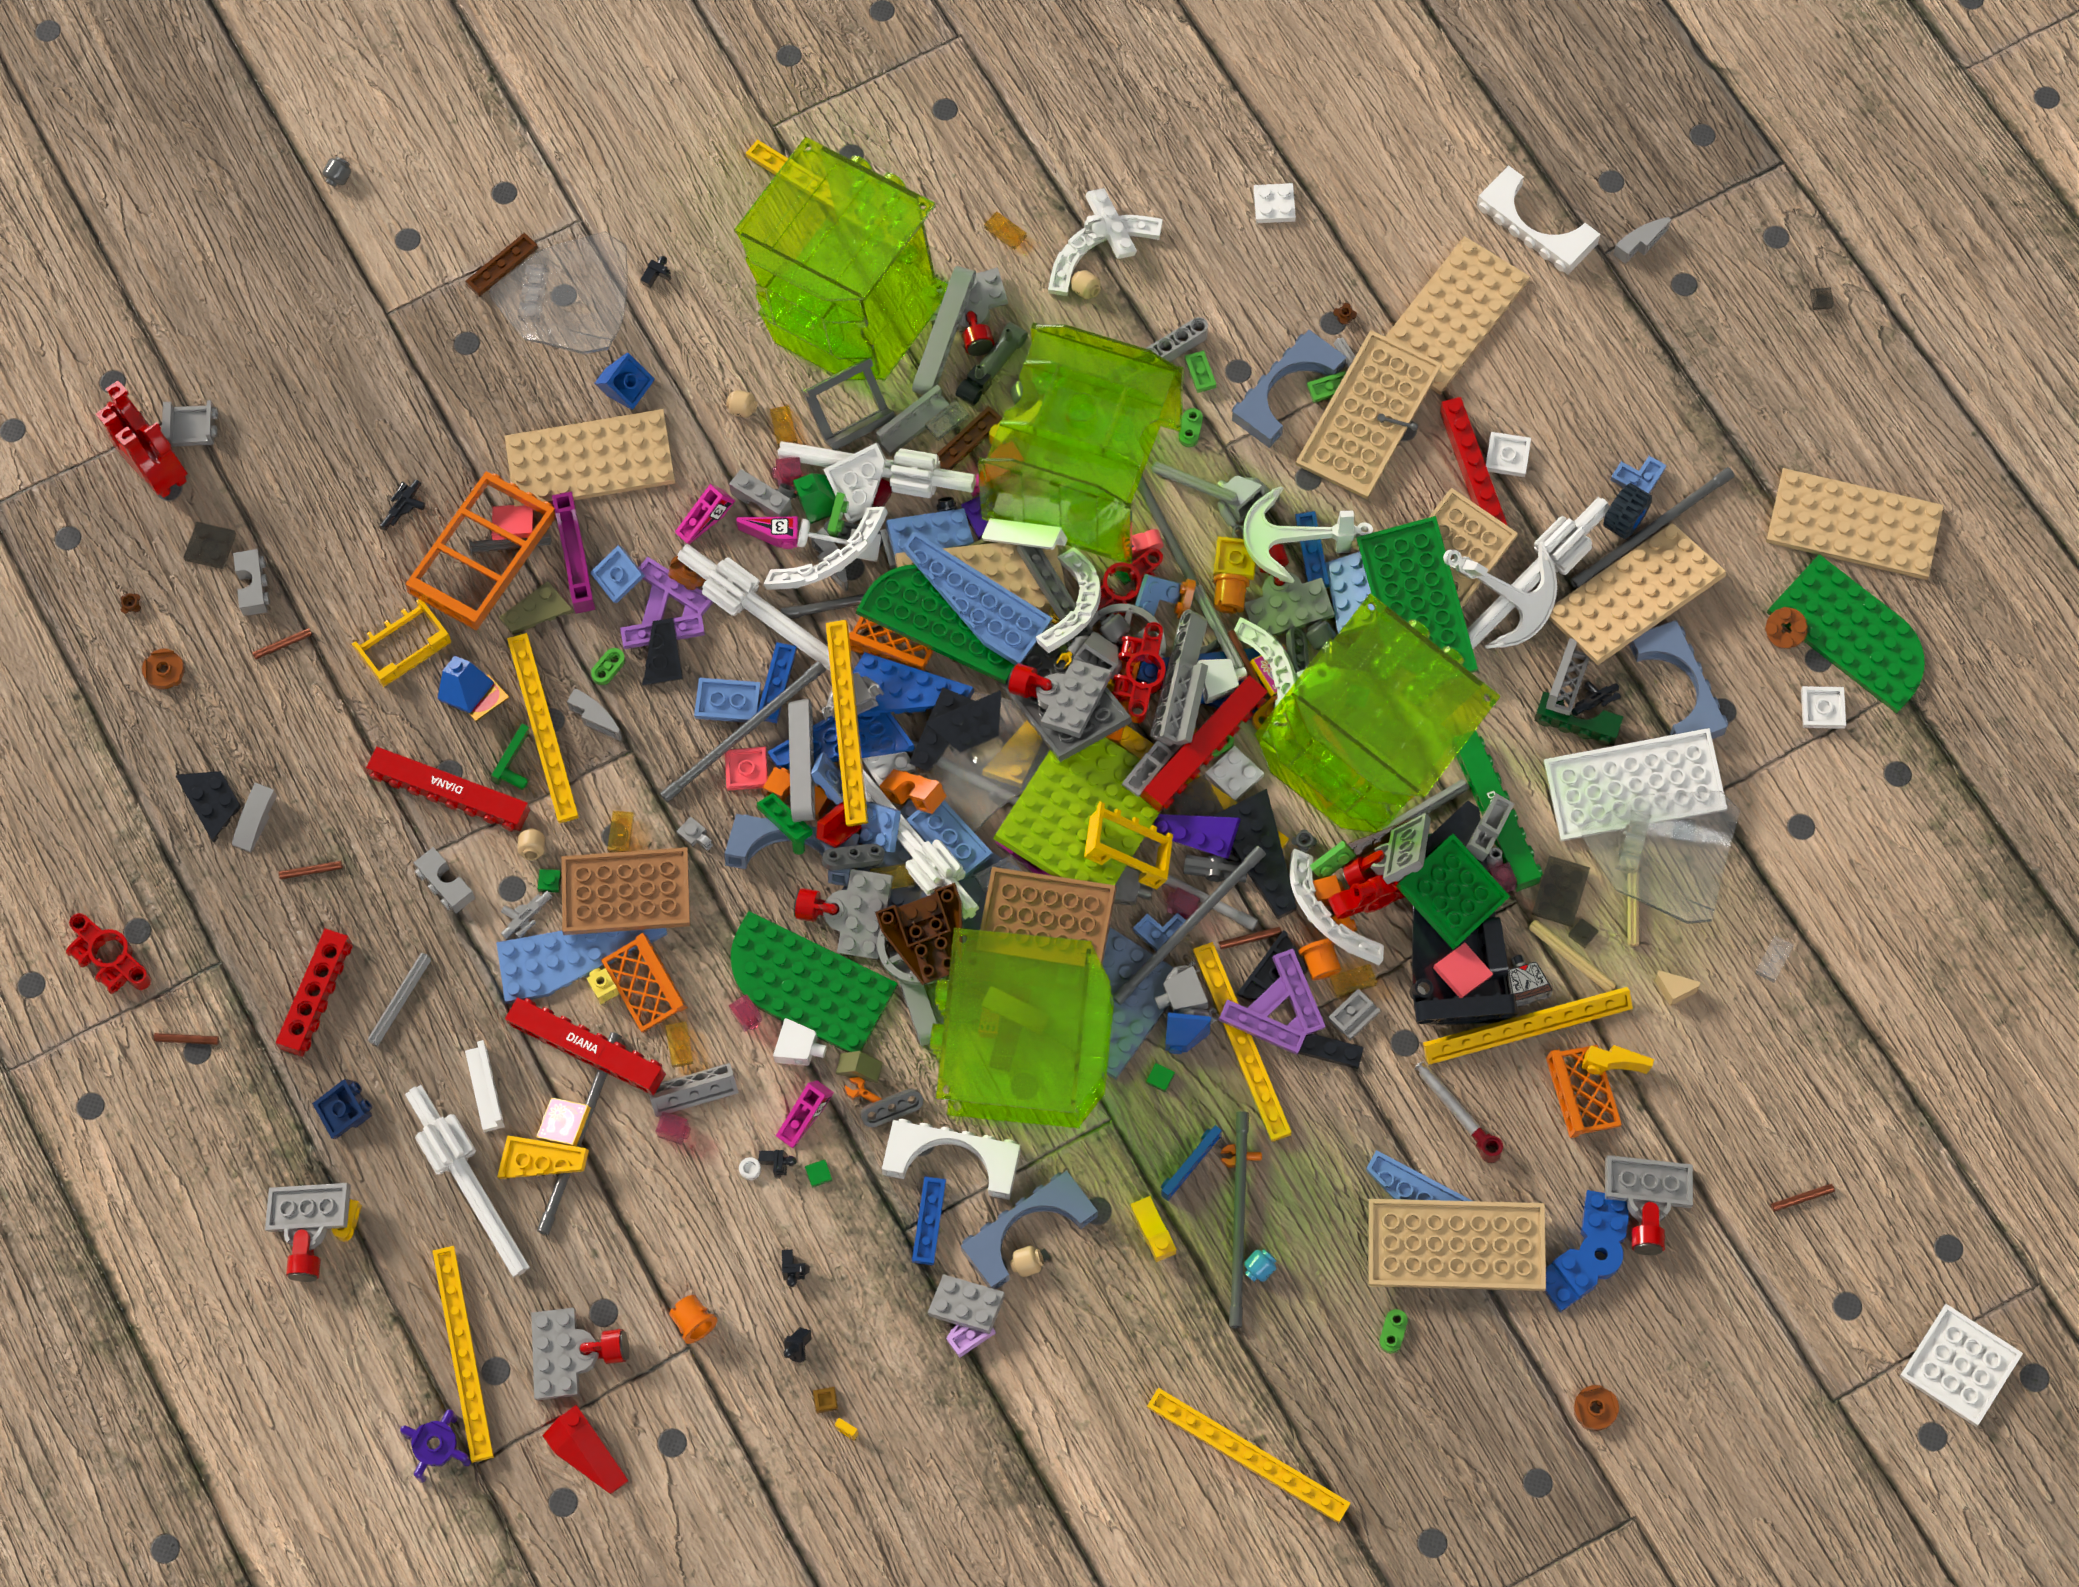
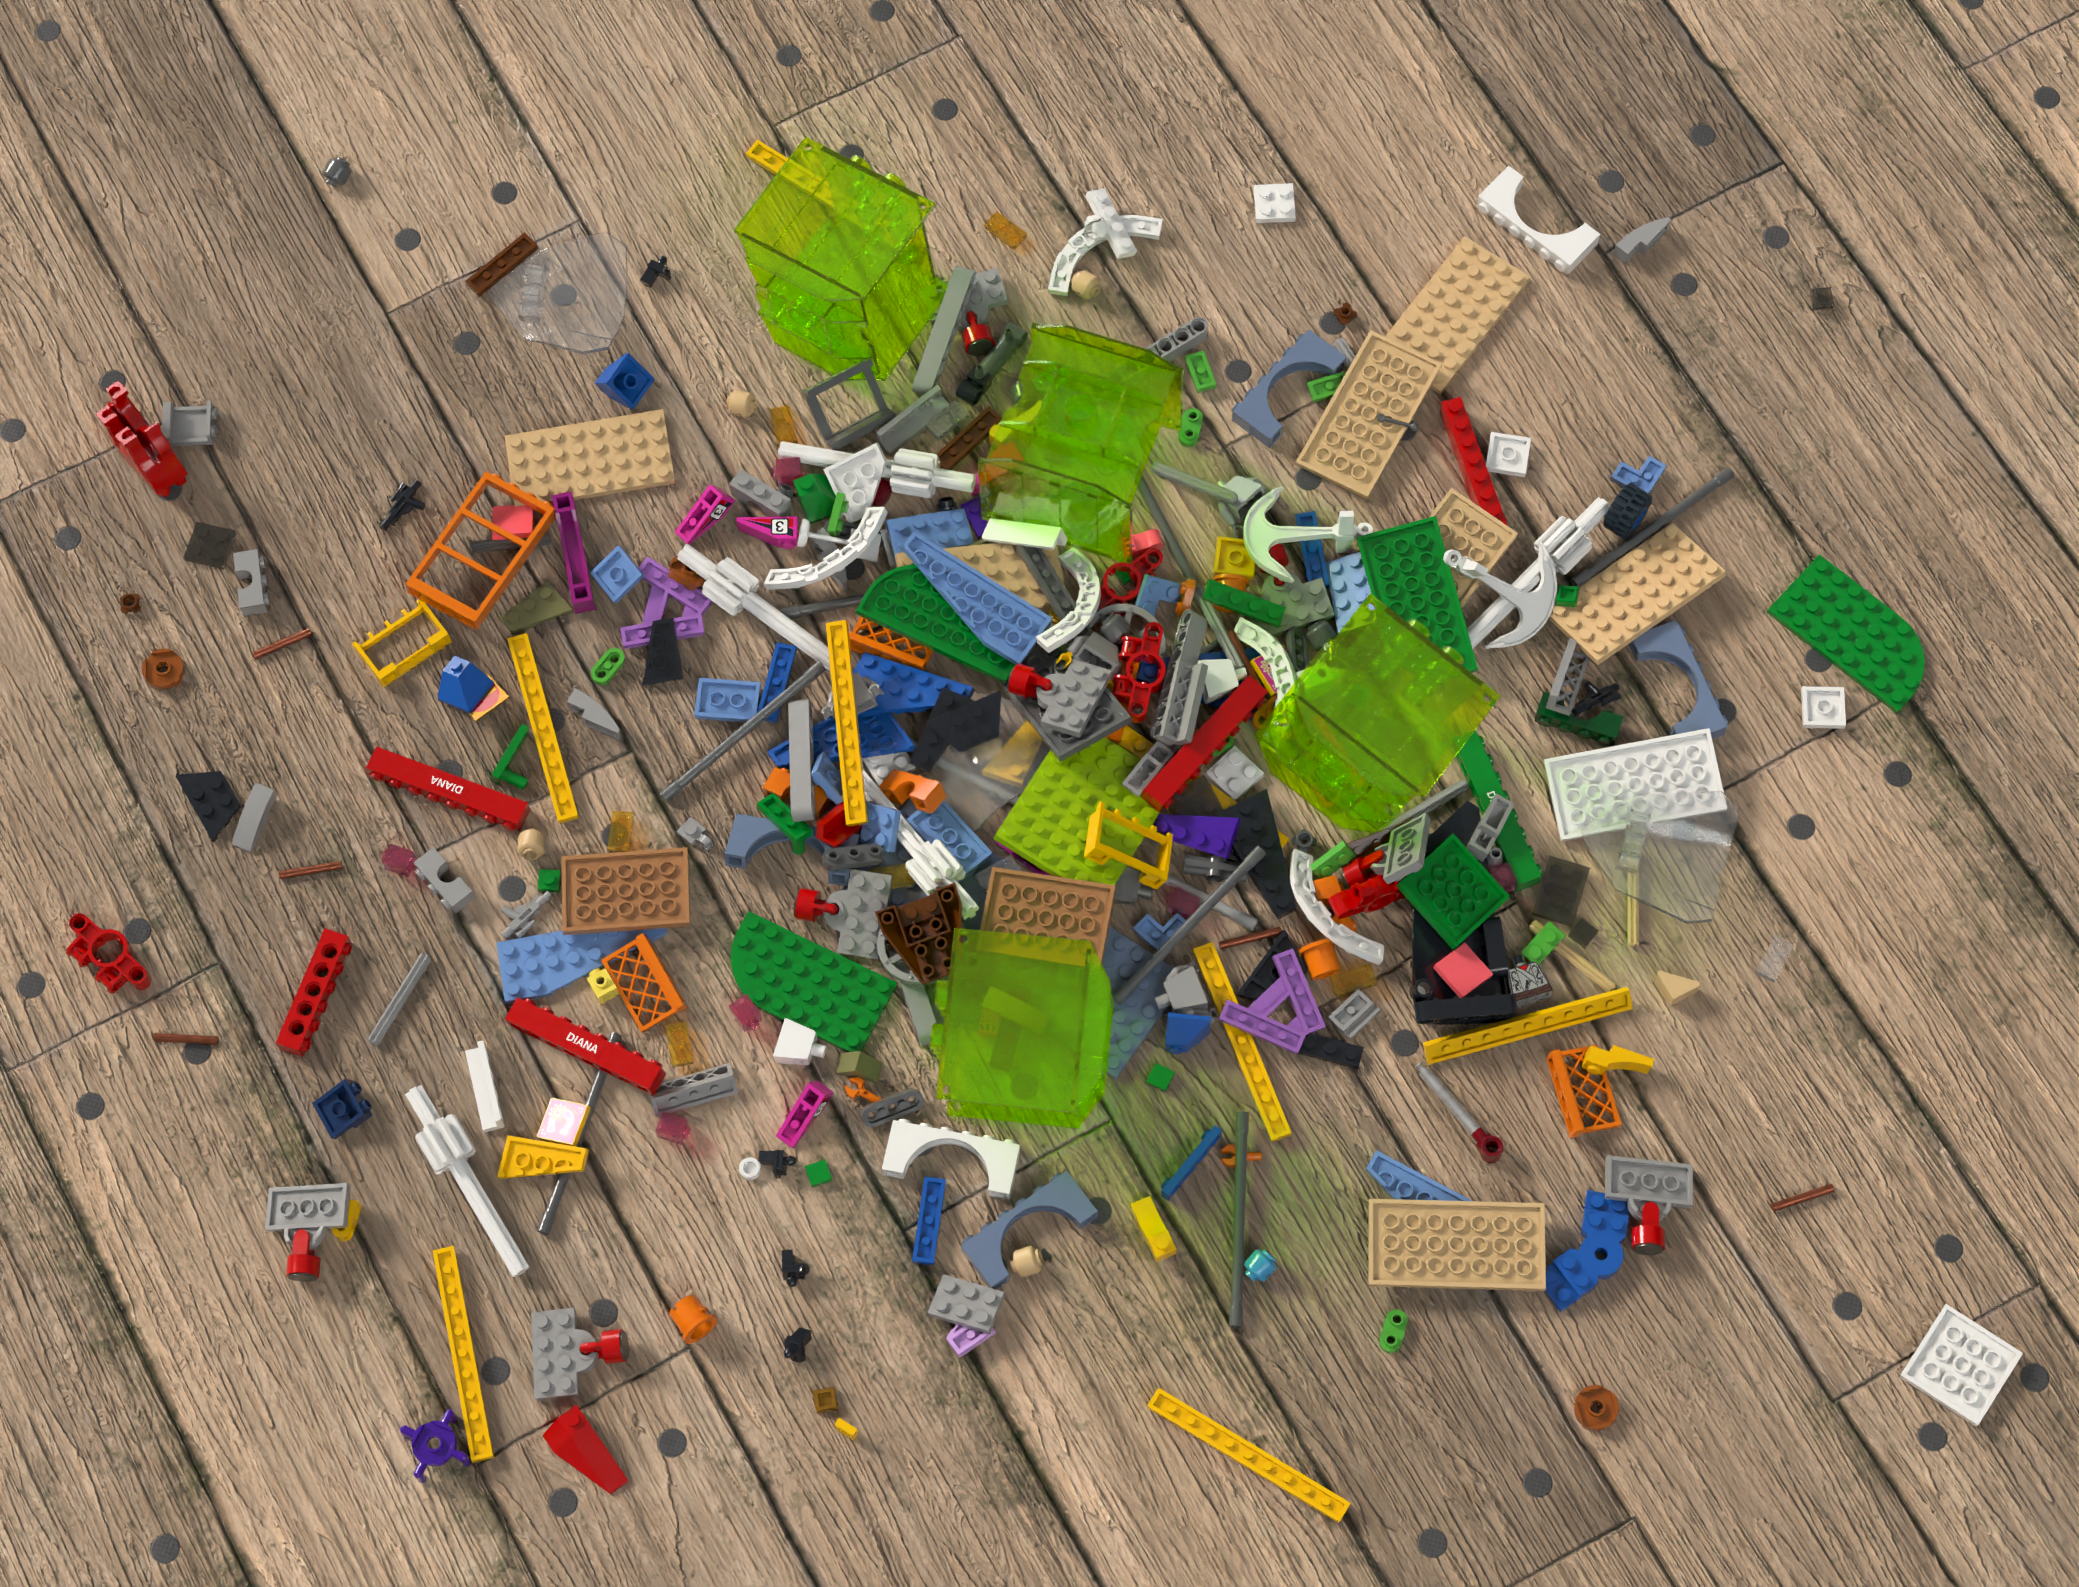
(398, 860): none -> clear pink brick
(746, 768): coral tile -> none
(1243, 603): none -> green plate
(1543, 943): none -> bright green plate
(1567, 596): none -> green tile
(1774, 628): dark orange plate -> none
(1855, 523): tan plate -> none

